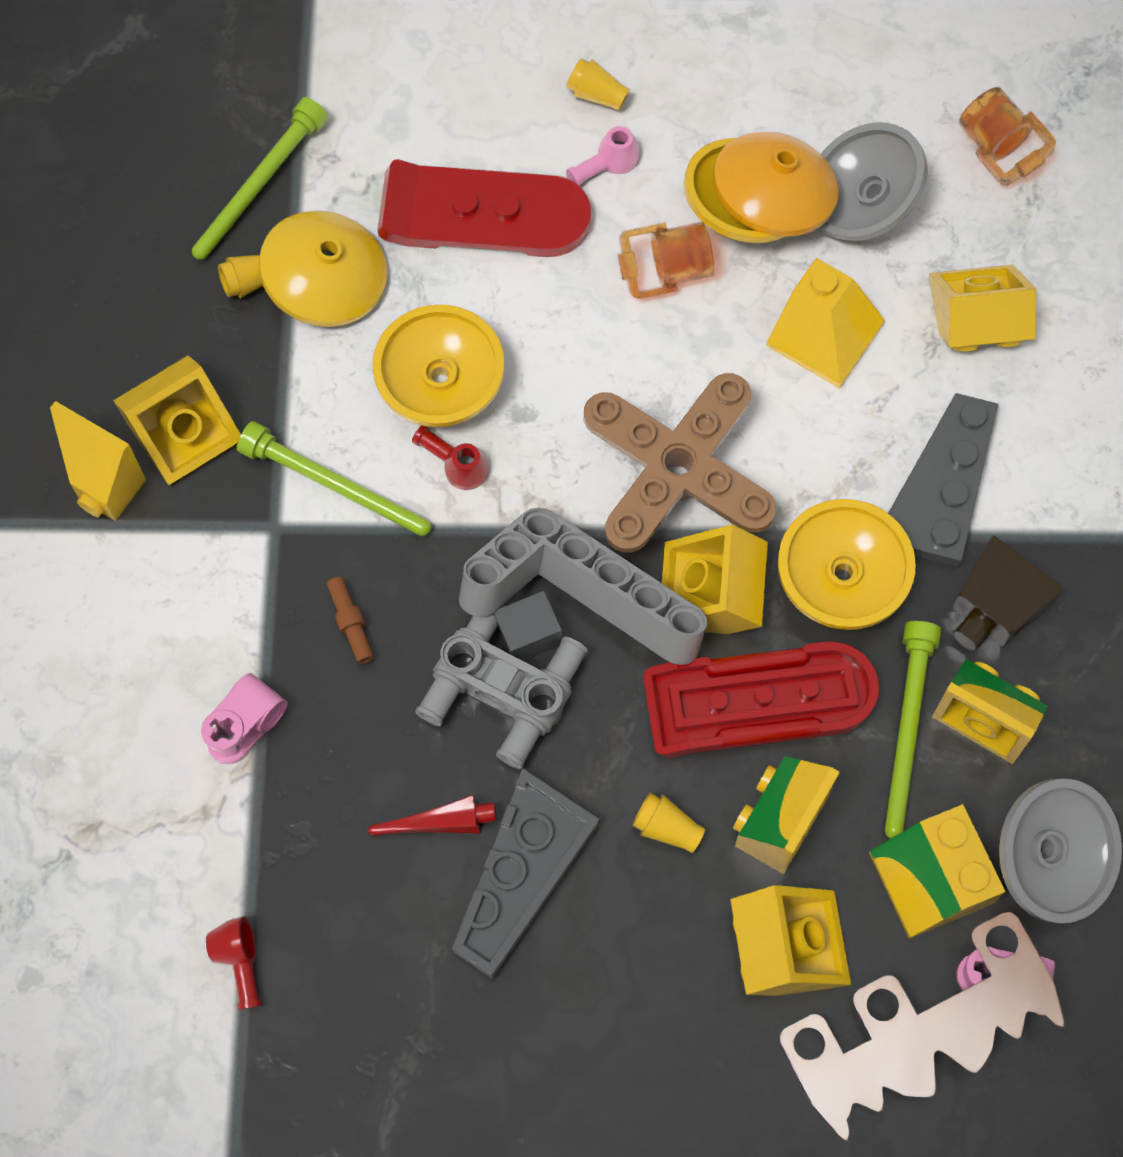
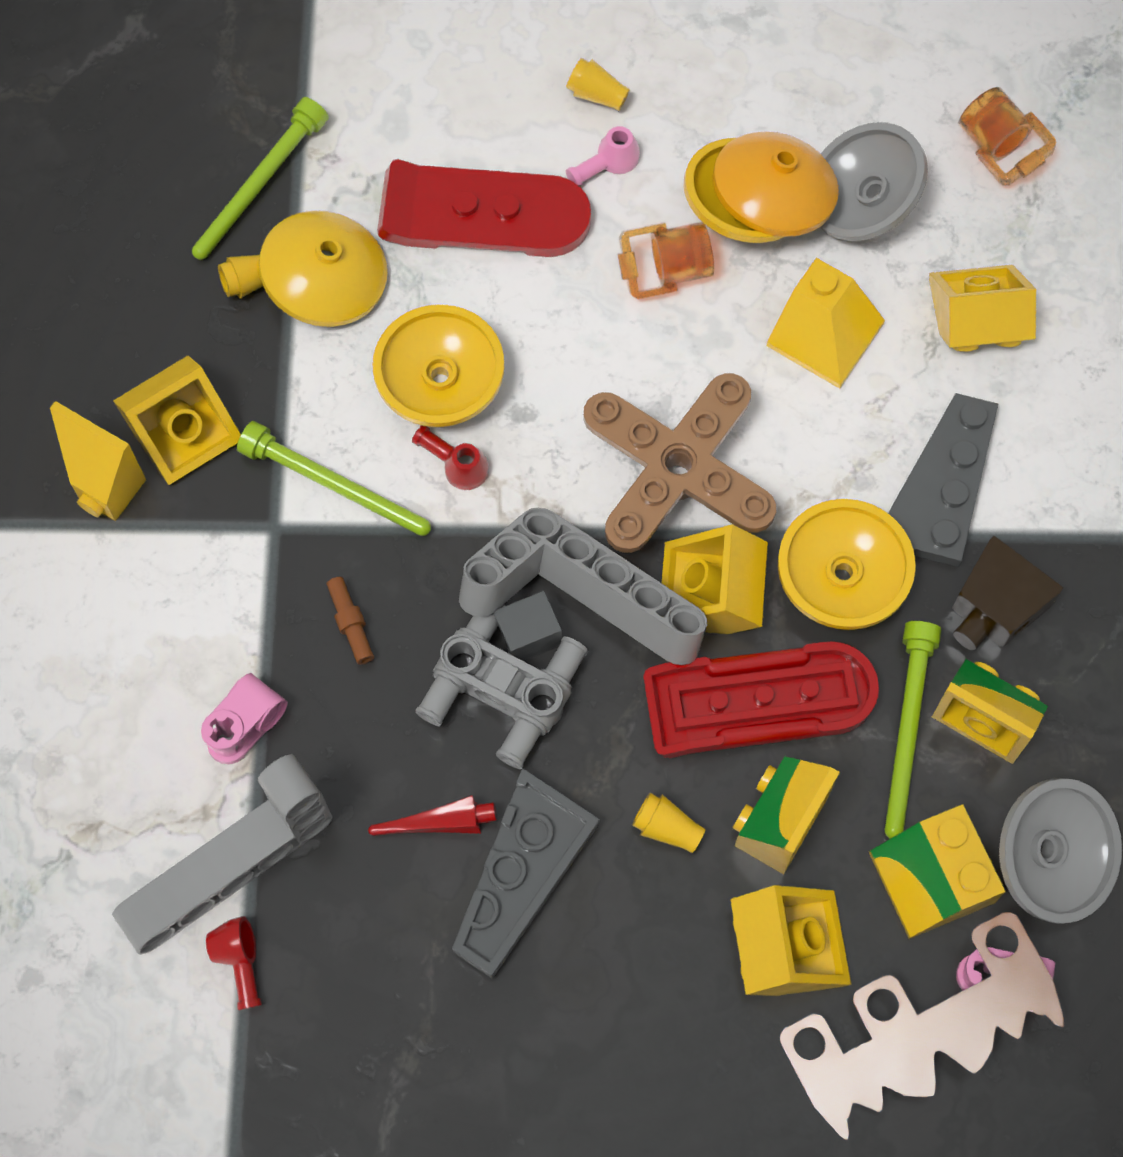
(229, 860): none -> light grey beam

